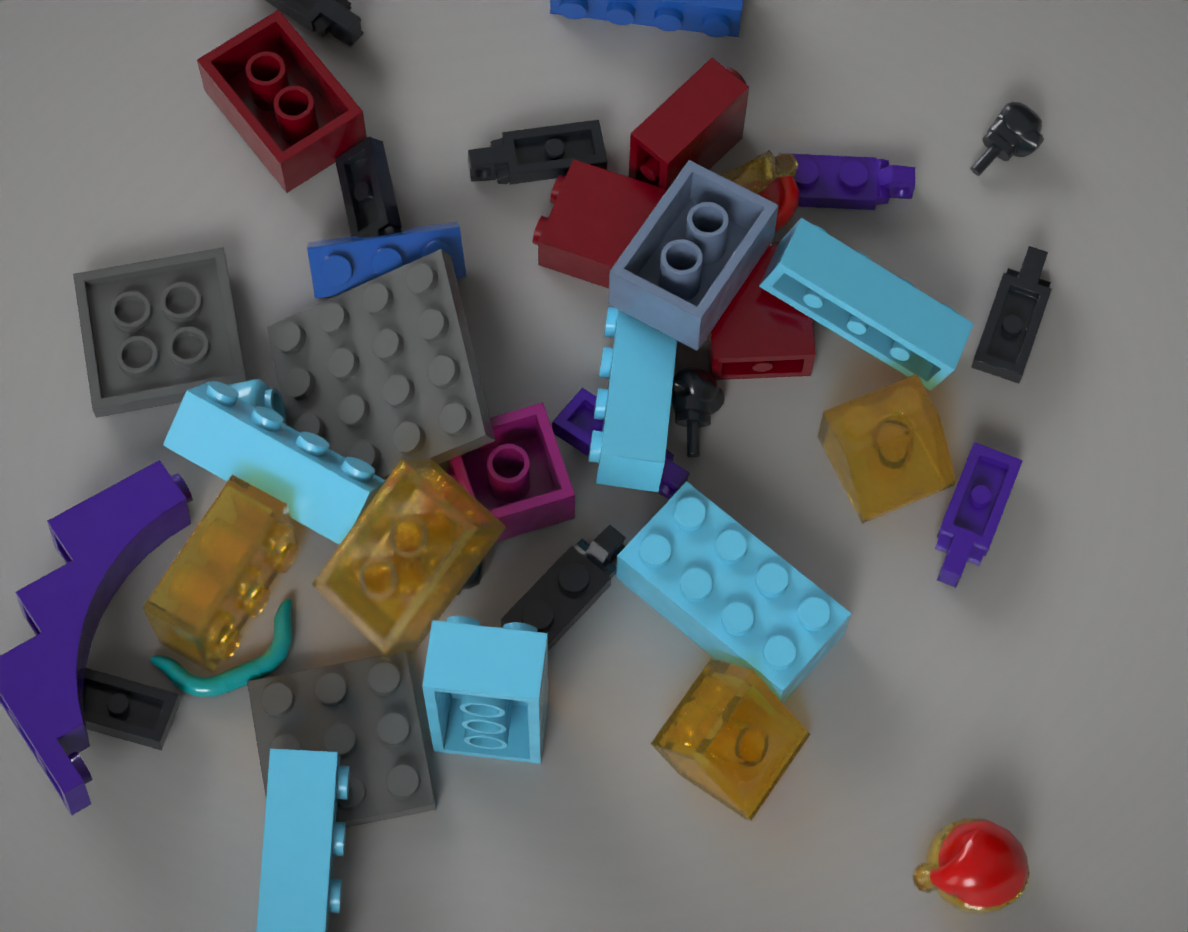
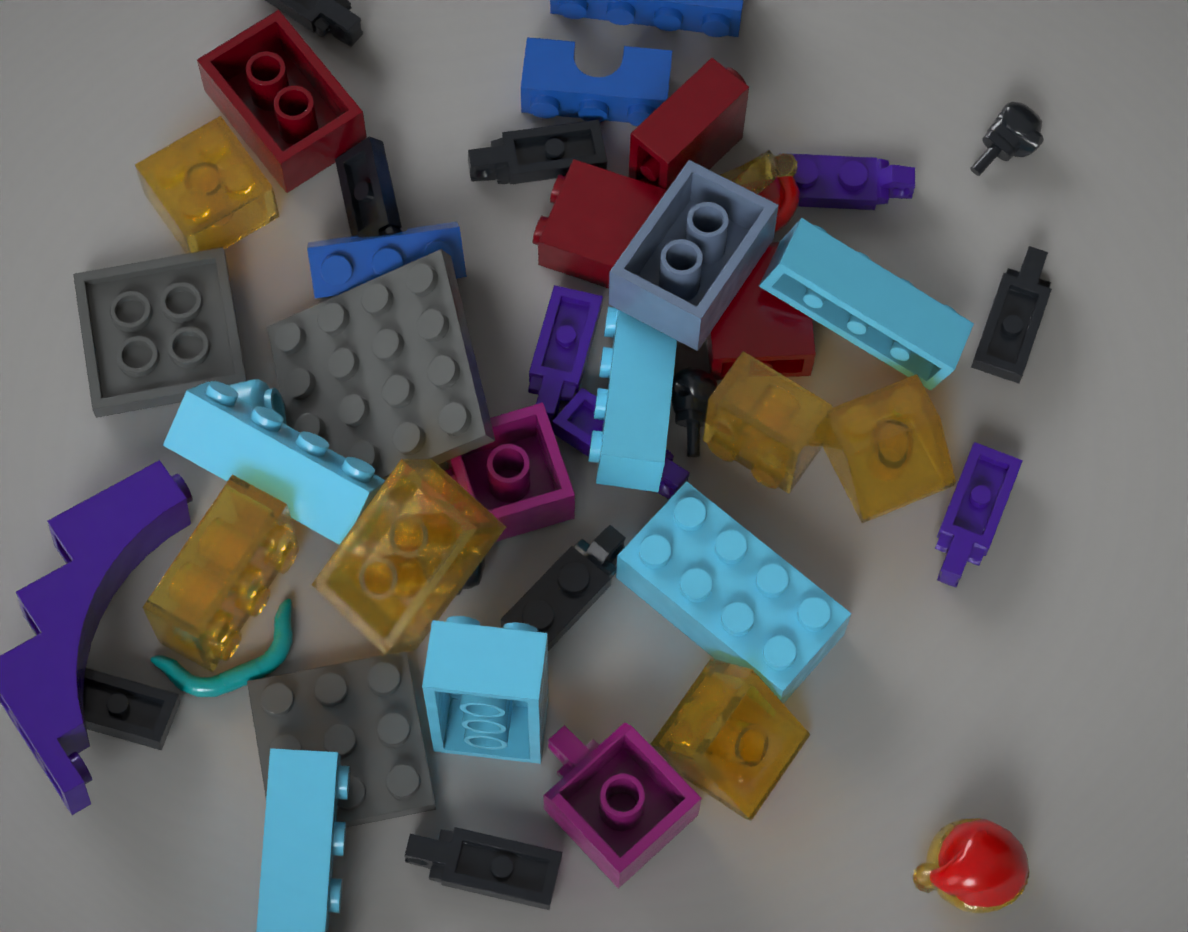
(207, 188): none -> clear yellow brick
(488, 865): none -> black hinge
(558, 88): none -> blue arch
(563, 347): none -> dark purple hinge
(618, 799): none -> magenta hinge
(765, 423): none -> clear yellow brick

